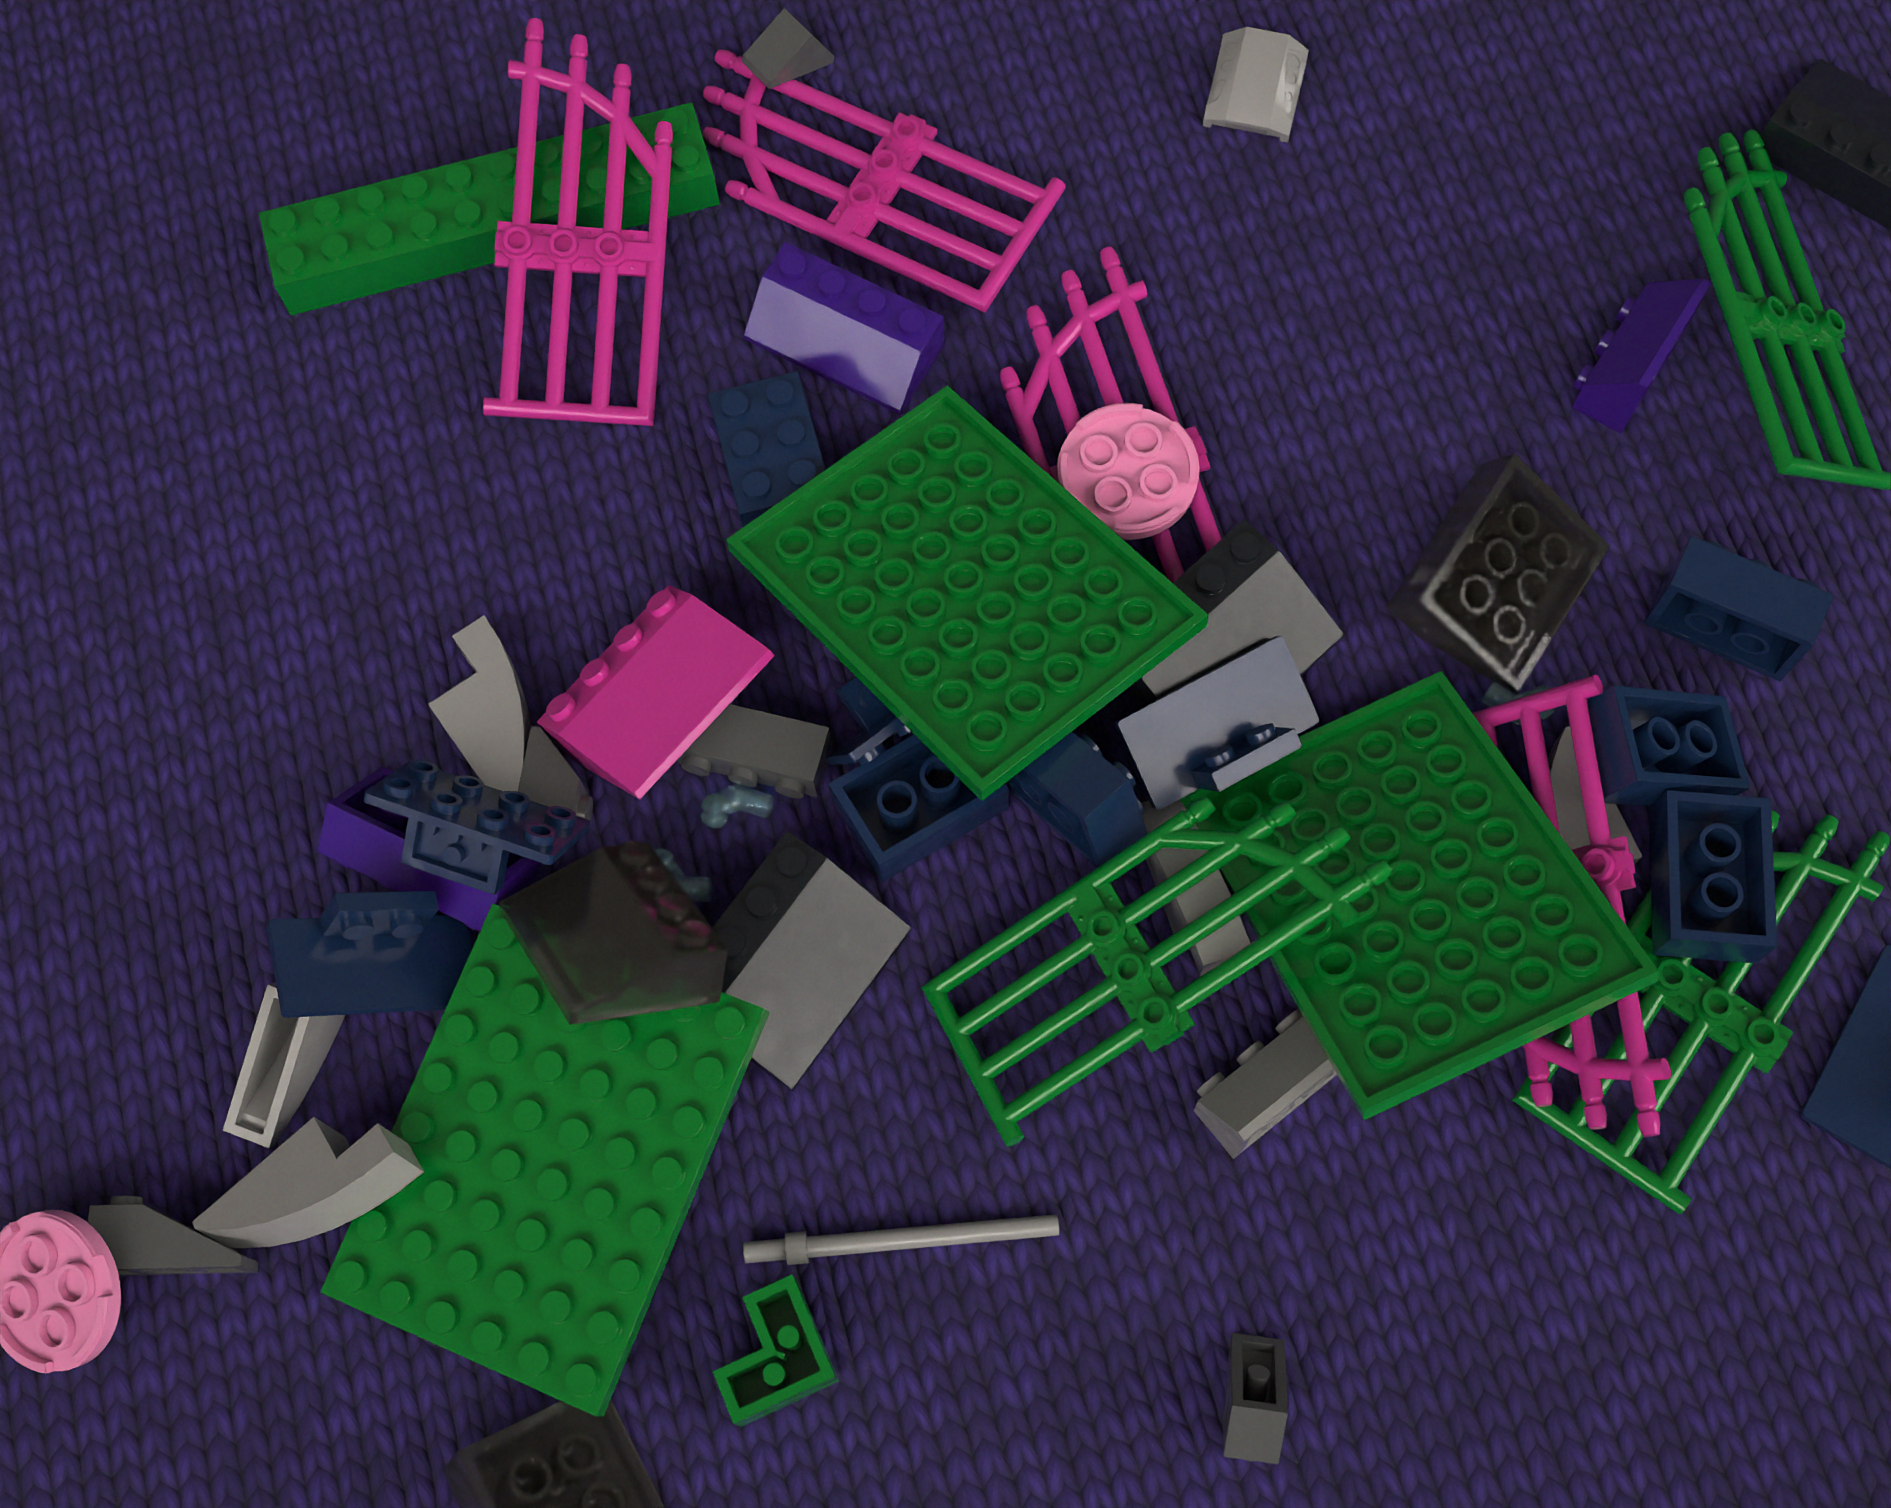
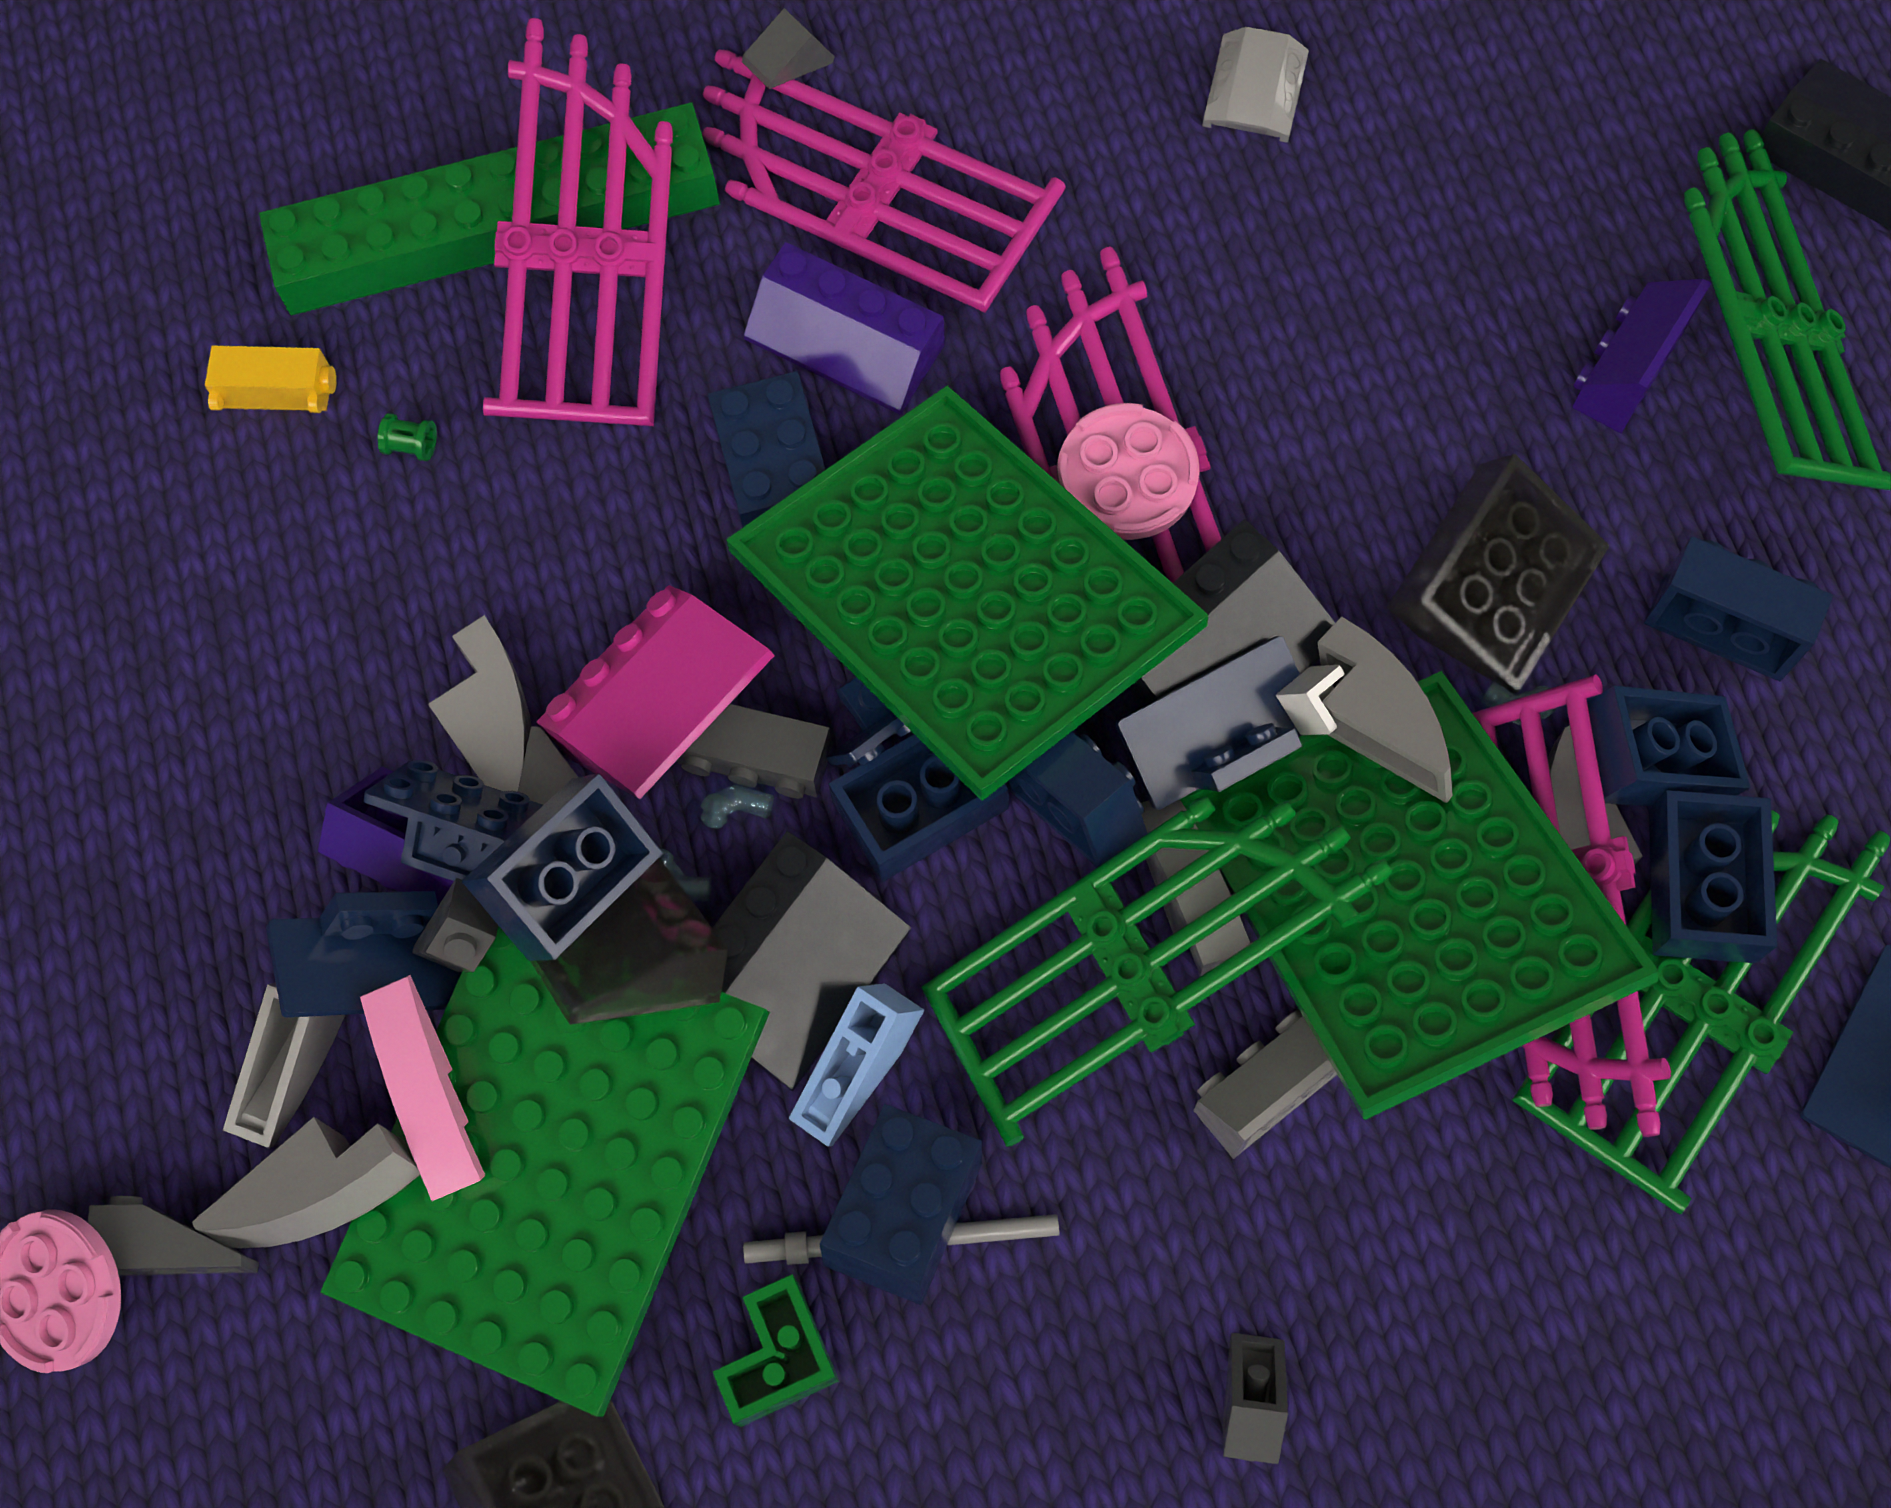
(269, 378): none -> yellow brick
(407, 437): none -> green bush
(420, 1087): none -> bright pink slope
(457, 931): none -> dark grey slope
(563, 867): none -> dark blue brick
(855, 1060): none -> light blue slope
(901, 1204): none -> dark blue brick
(1304, 699): none -> white panel
(1384, 710): none -> light grey slope

